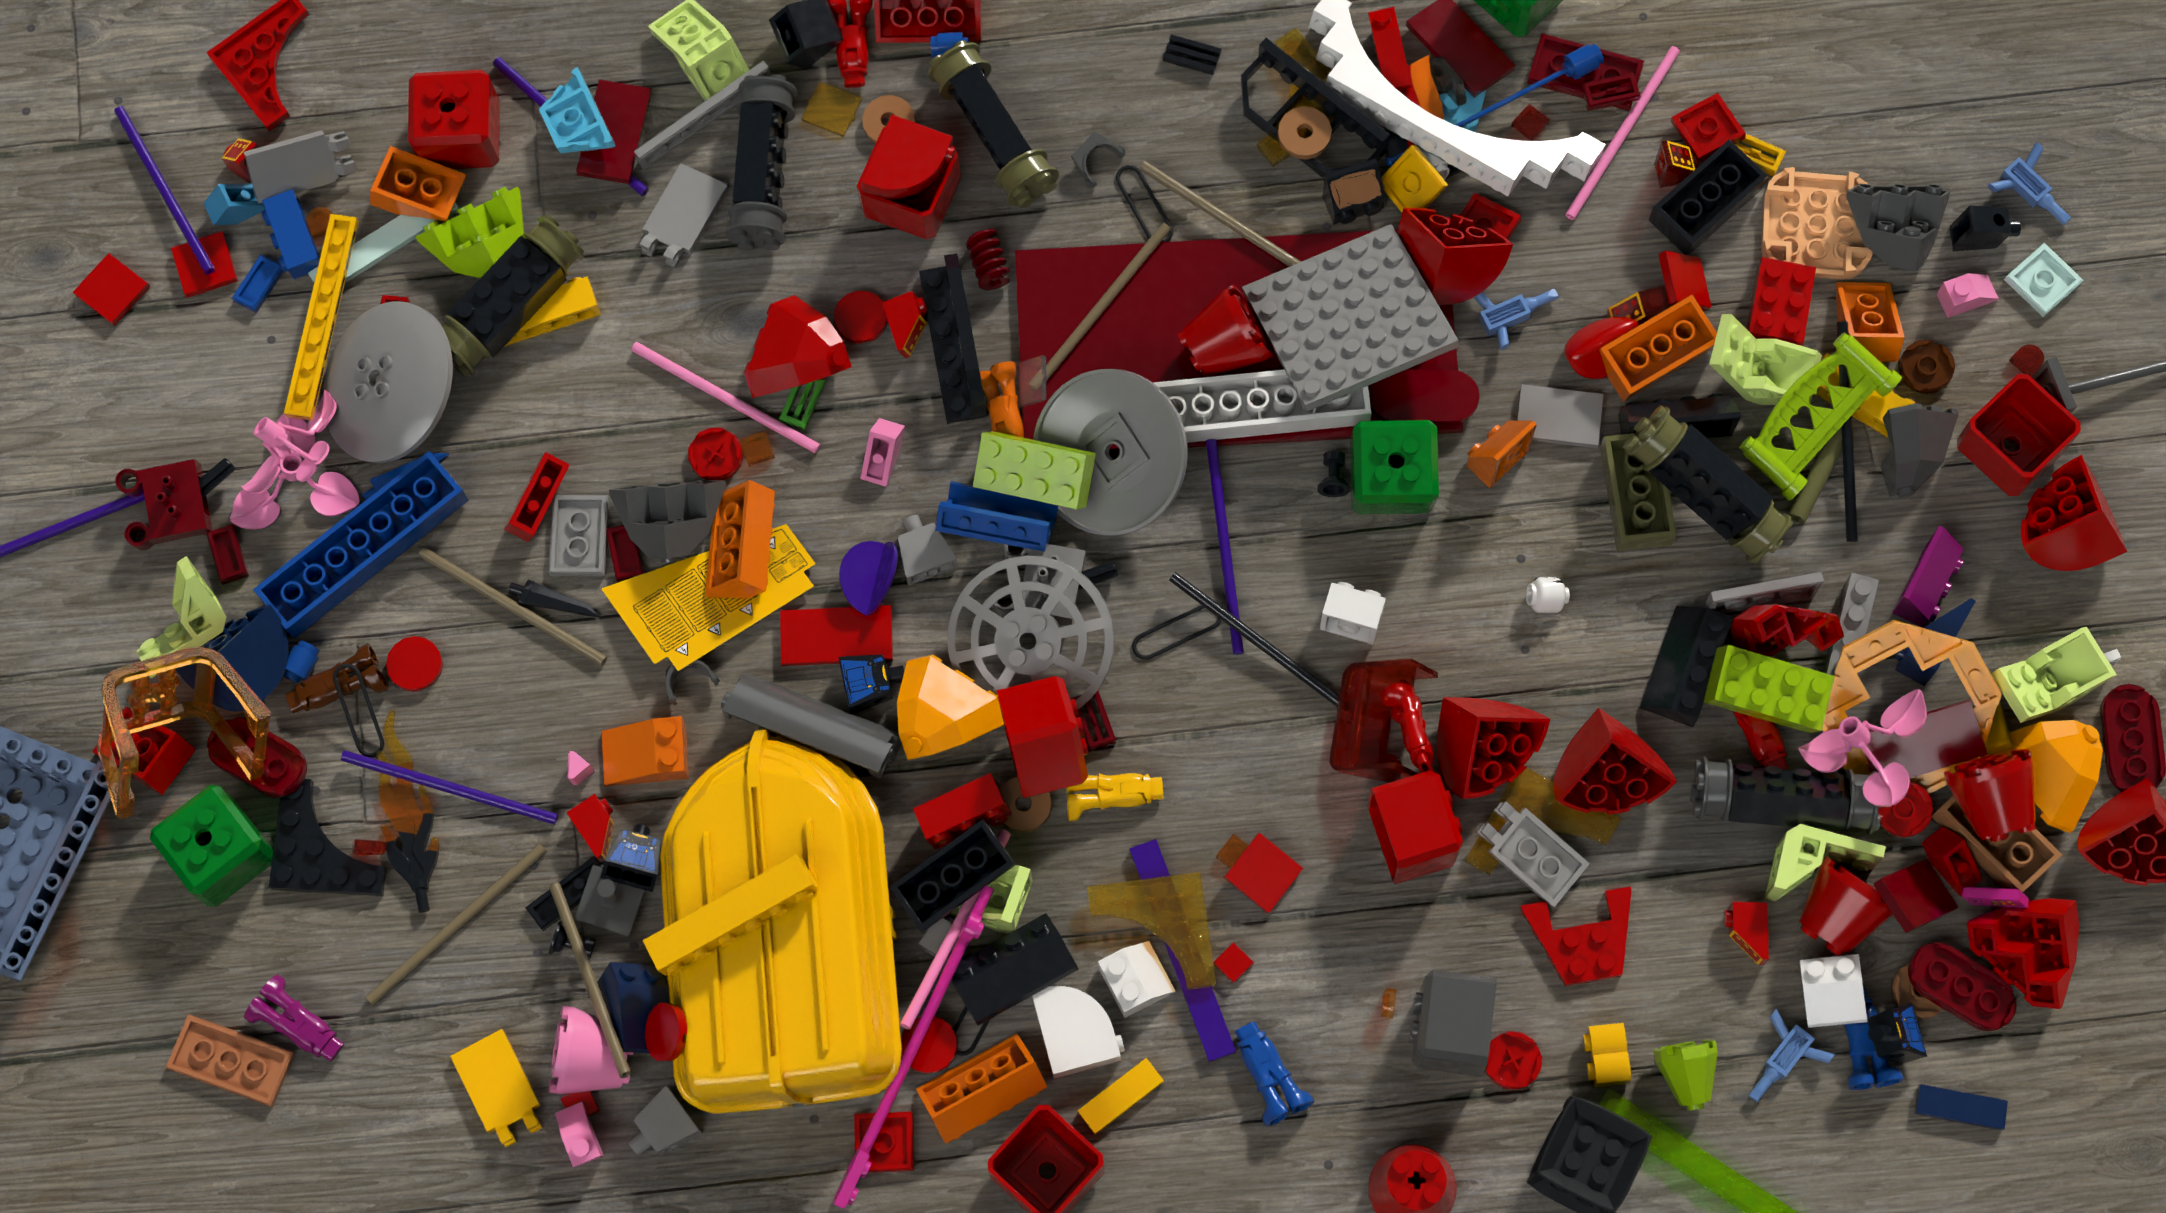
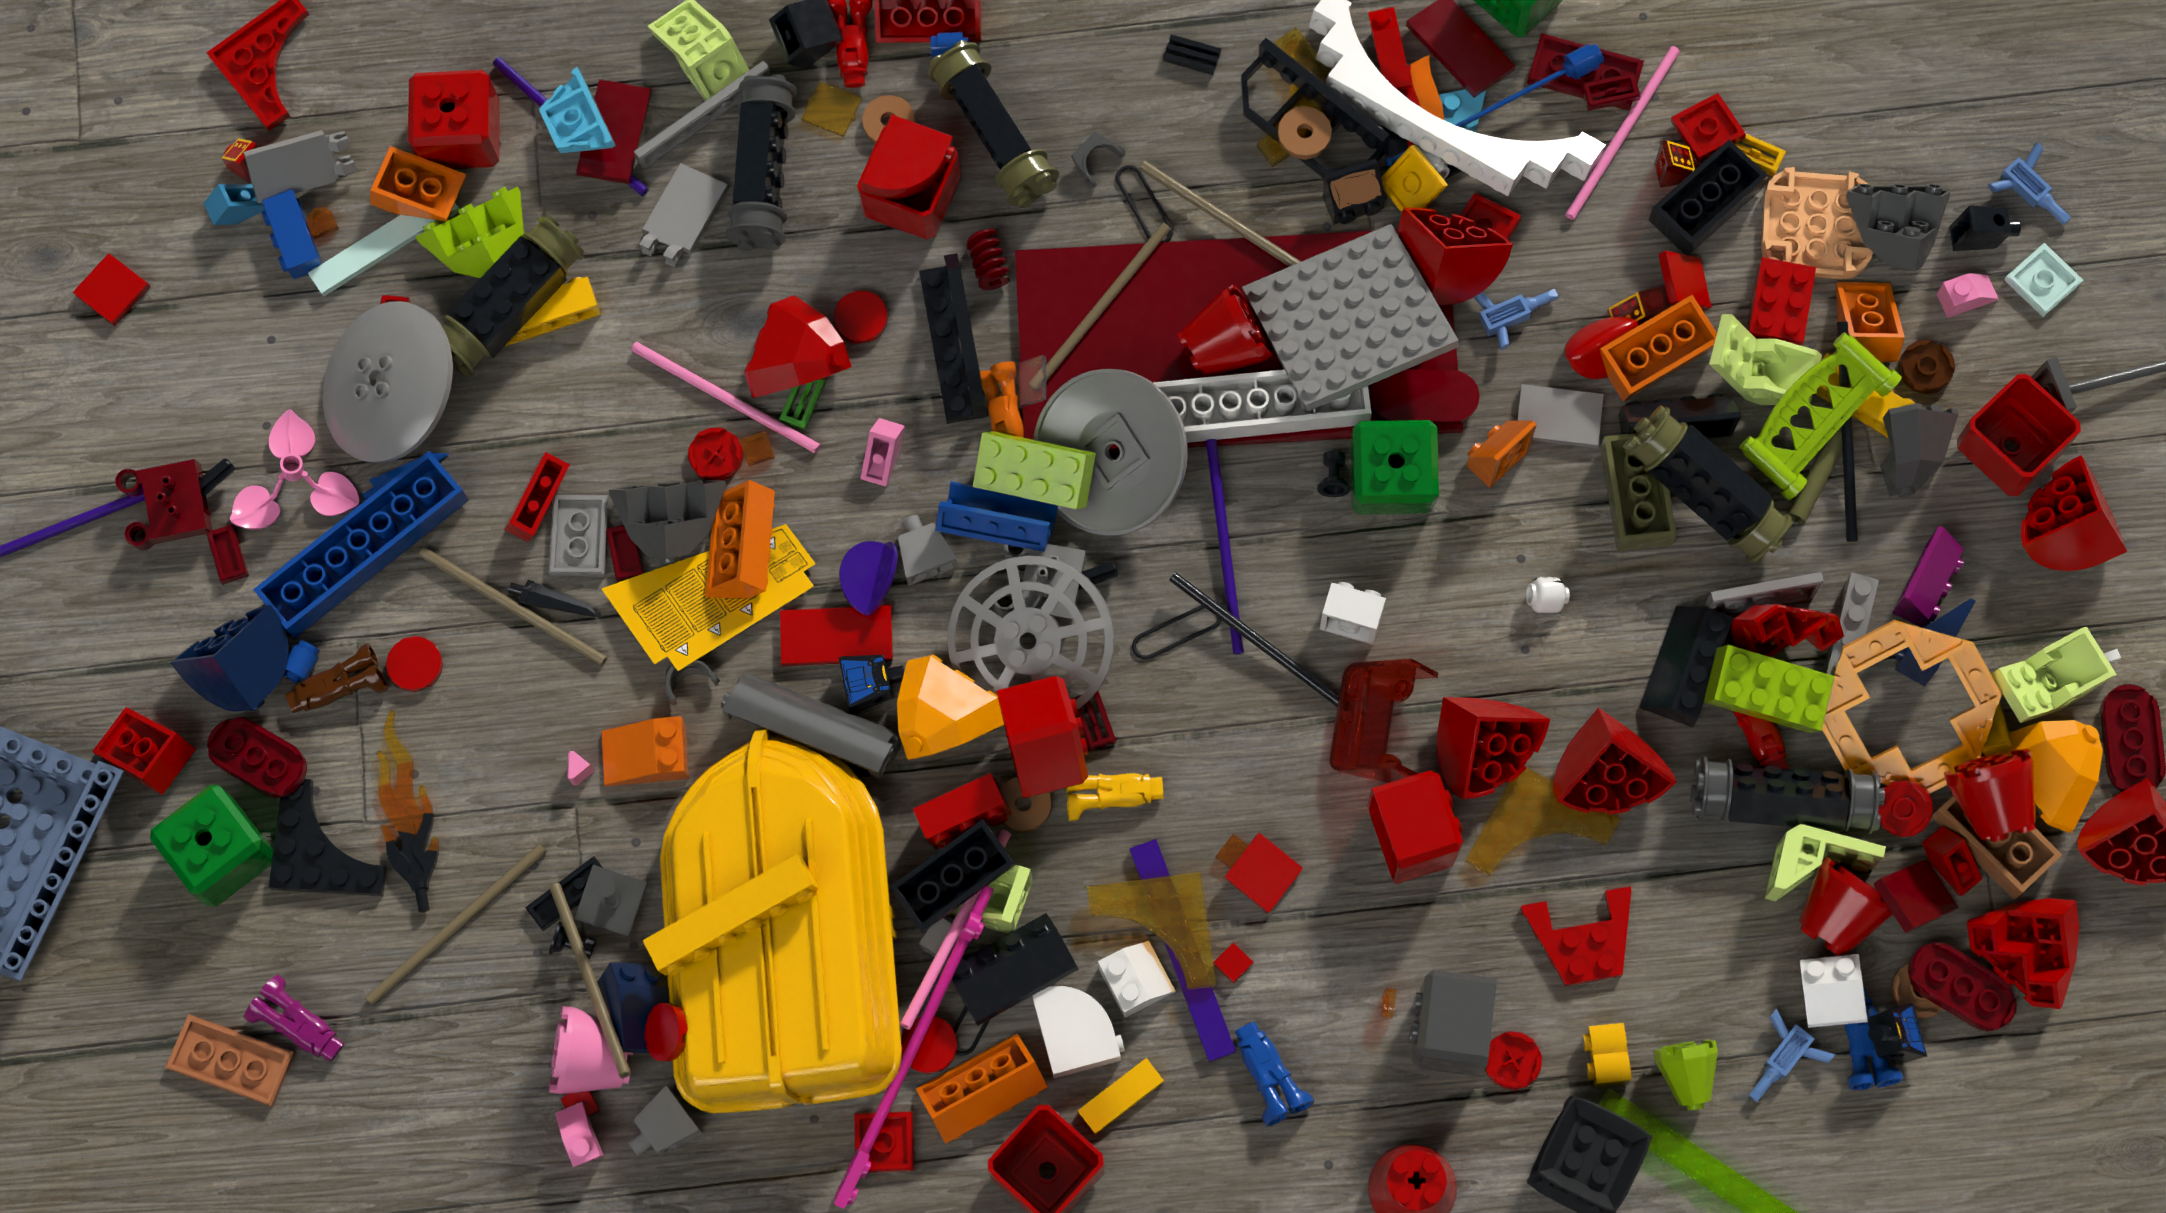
(120, 729): clear orange windscreen -> none
(164, 190): dark purple piece -> none
(190, 272): red tile -> none
(199, 616): yellowish green bracket -> none
(258, 283): blue tile -> none
(274, 435): bright pink plant -> none
(321, 317): yellow plate -> none
(347, 713): black piece -> none
(368, 847): clear red tile -> none
(449, 787): dark purple piece -> none
(497, 1085): yellow tile -> none
(594, 824): red slope -> none
(633, 859): torso -> none
(906, 320): red slope -> none
(1408, 712): red piece -> none
(1449, 81): clear smoke plate -> none
(1530, 122): clear red tile -> none
(1533, 853): light grey tile -> none
(1749, 928): red slope -> none
(1888, 785): bright pink plant -> none
(1944, 740): tile -> none
(1961, 1107): dark blue tile -> none
(1995, 897): dark pink tile -> none
(2028, 359): clear red tile -> none

